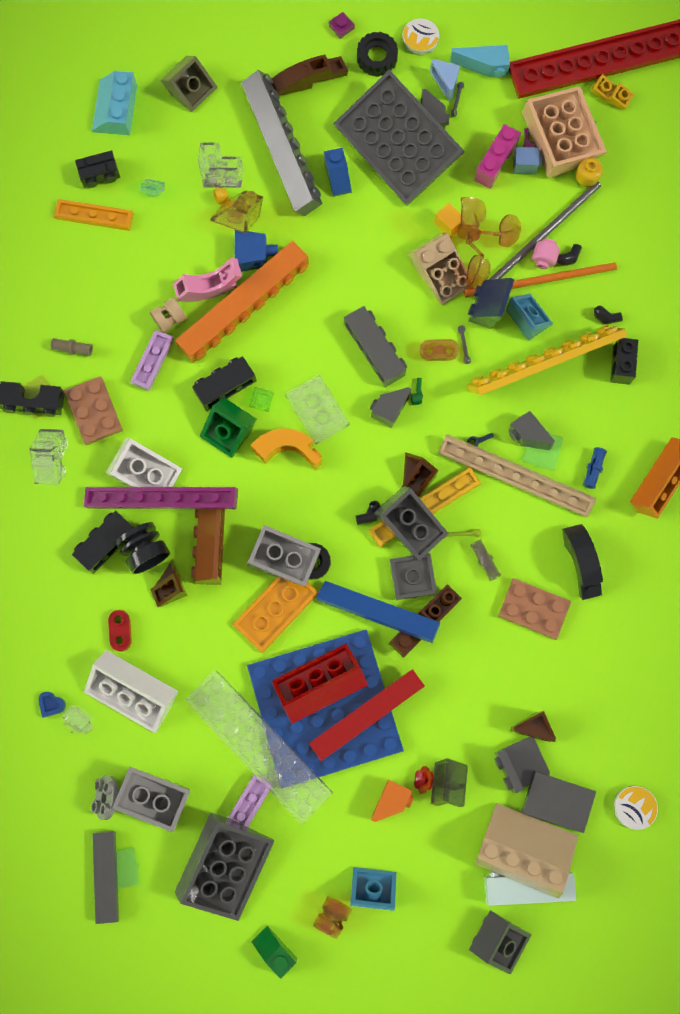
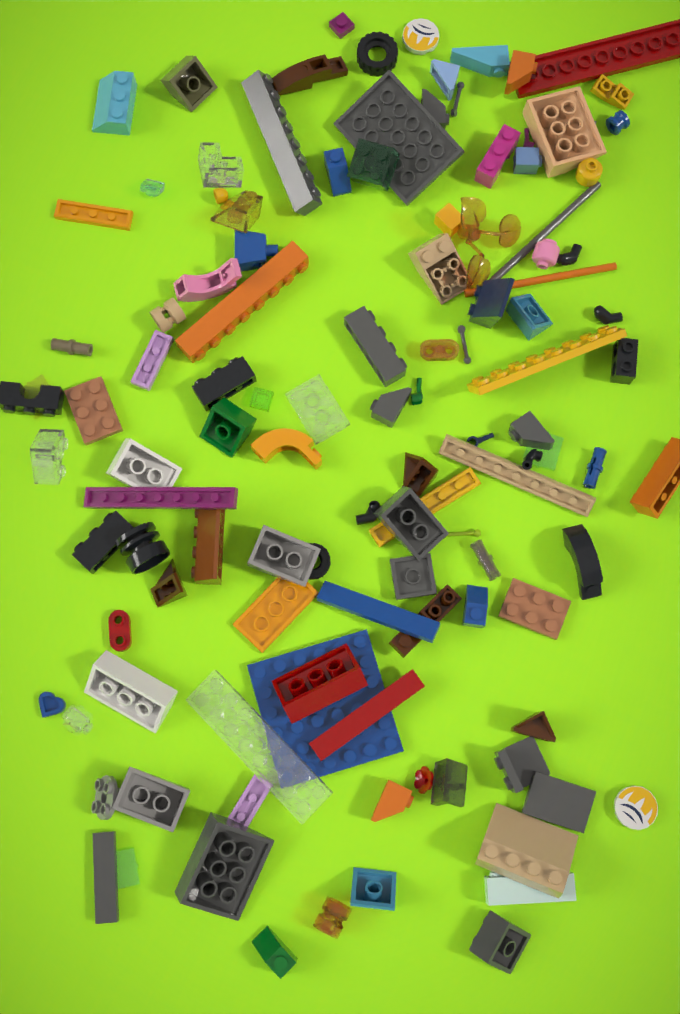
(97, 169): black brick -> none
(373, 164): none -> clear green brick
(475, 606): none -> blue slope
(520, 70): none -> orange slope
(534, 454): none -> black arm
(618, 122): none -> blue wheel

